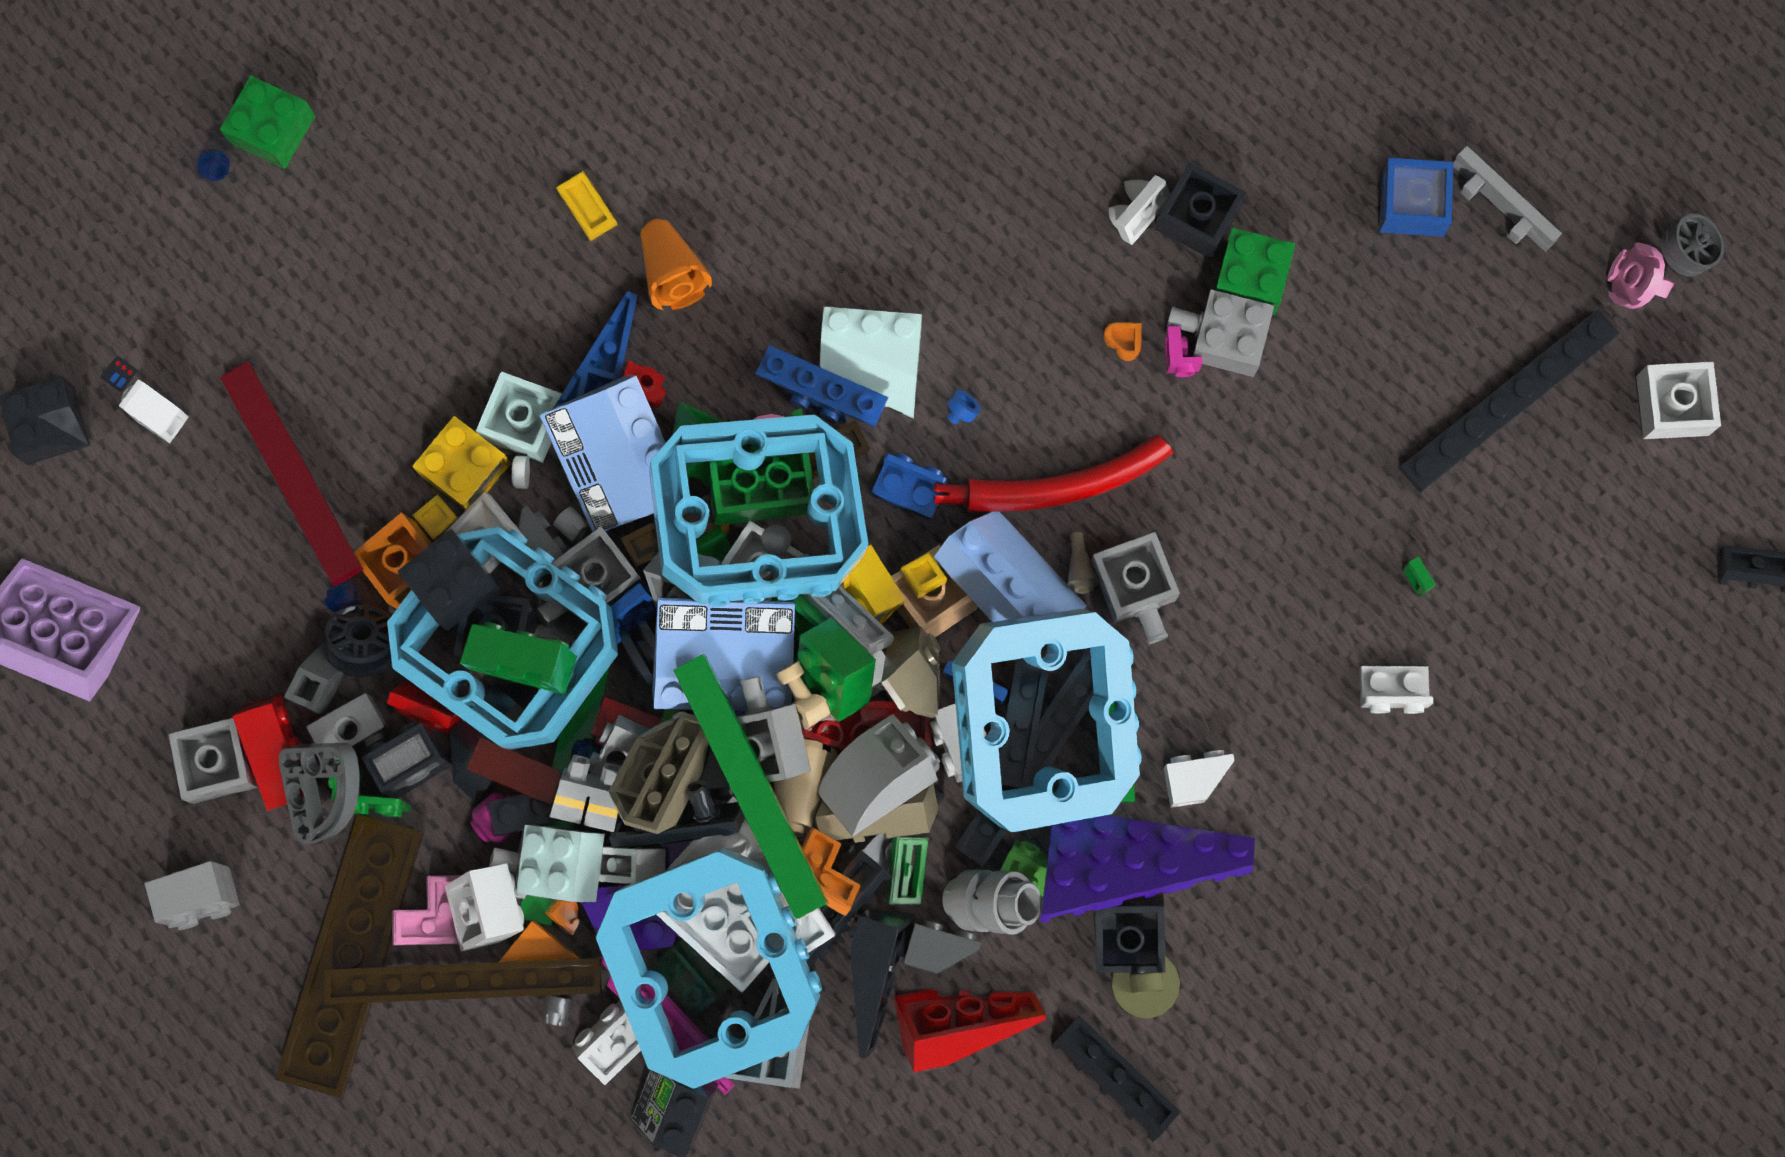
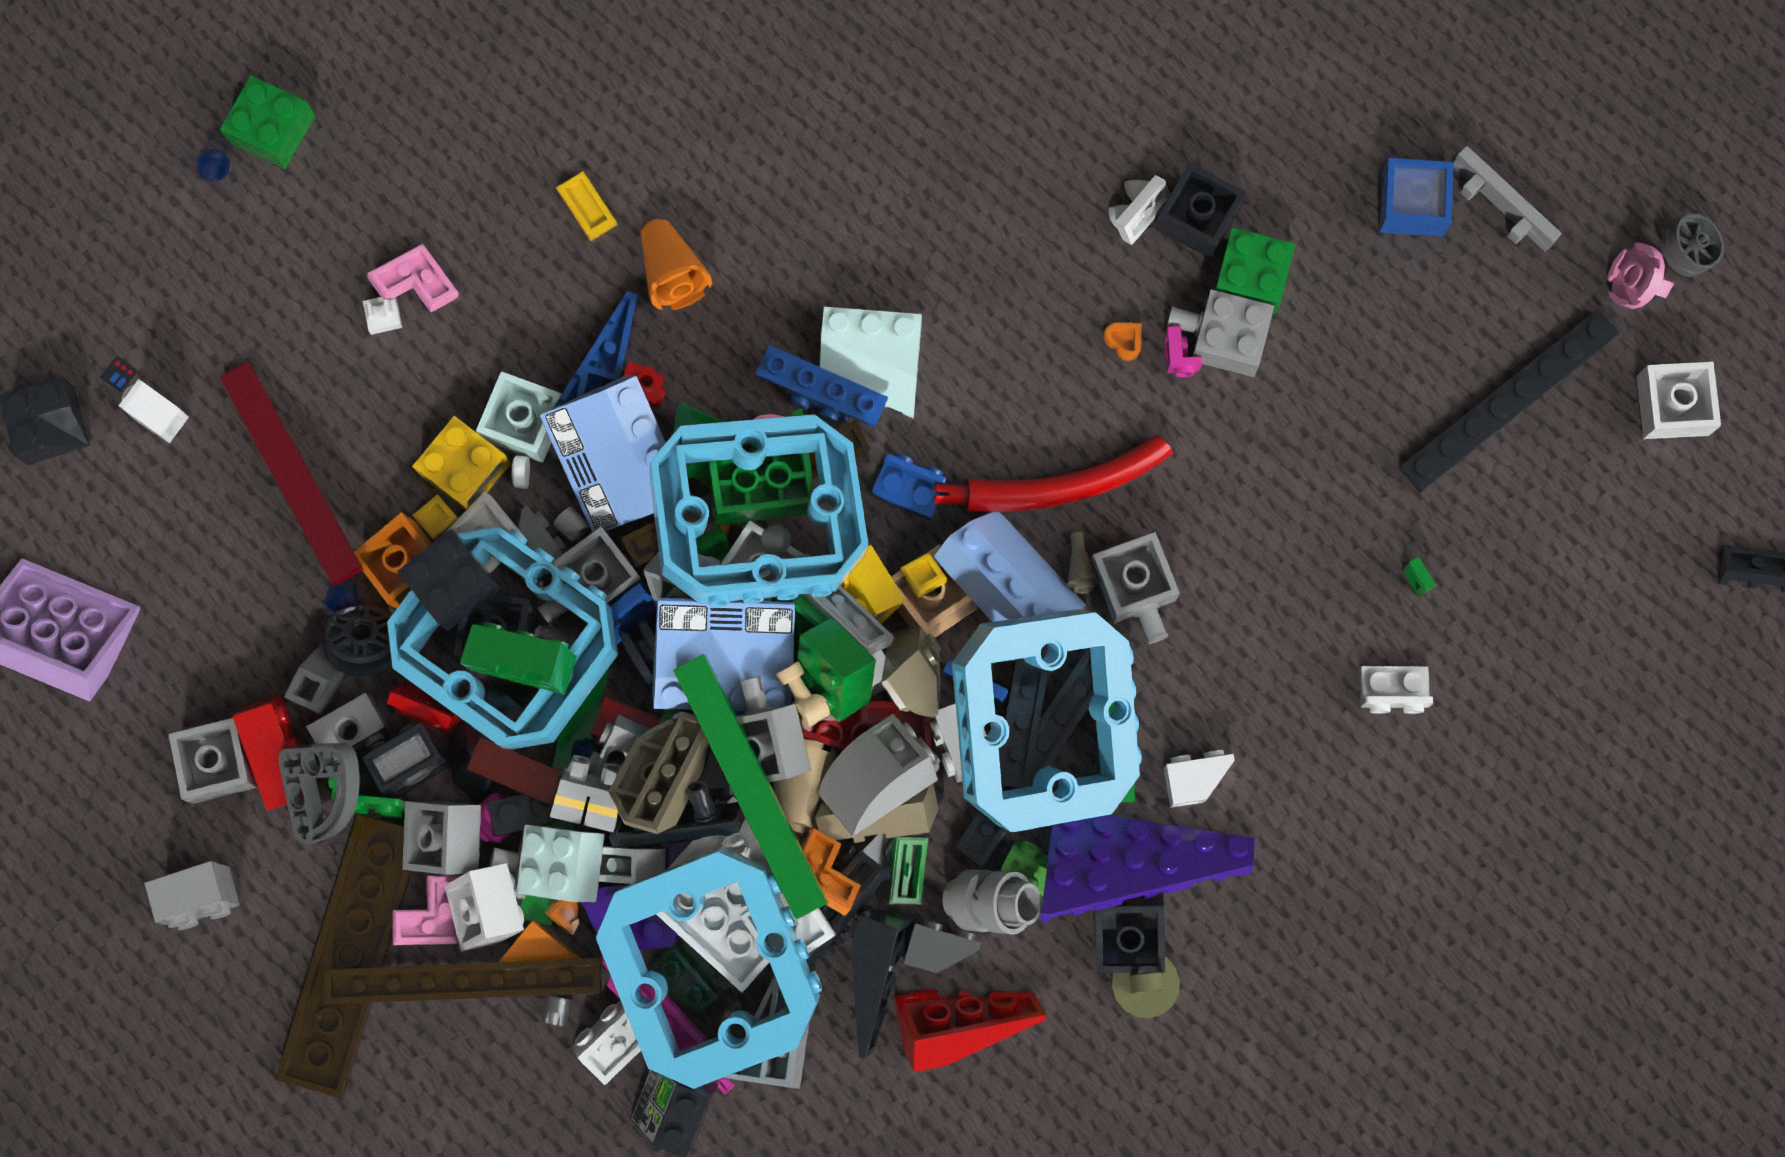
(382, 315): none -> white tile
(417, 271): none -> bright pink tile
(441, 837): none -> light grey brick
(962, 407): blue tile -> none
(1117, 1077): black hinge -> none

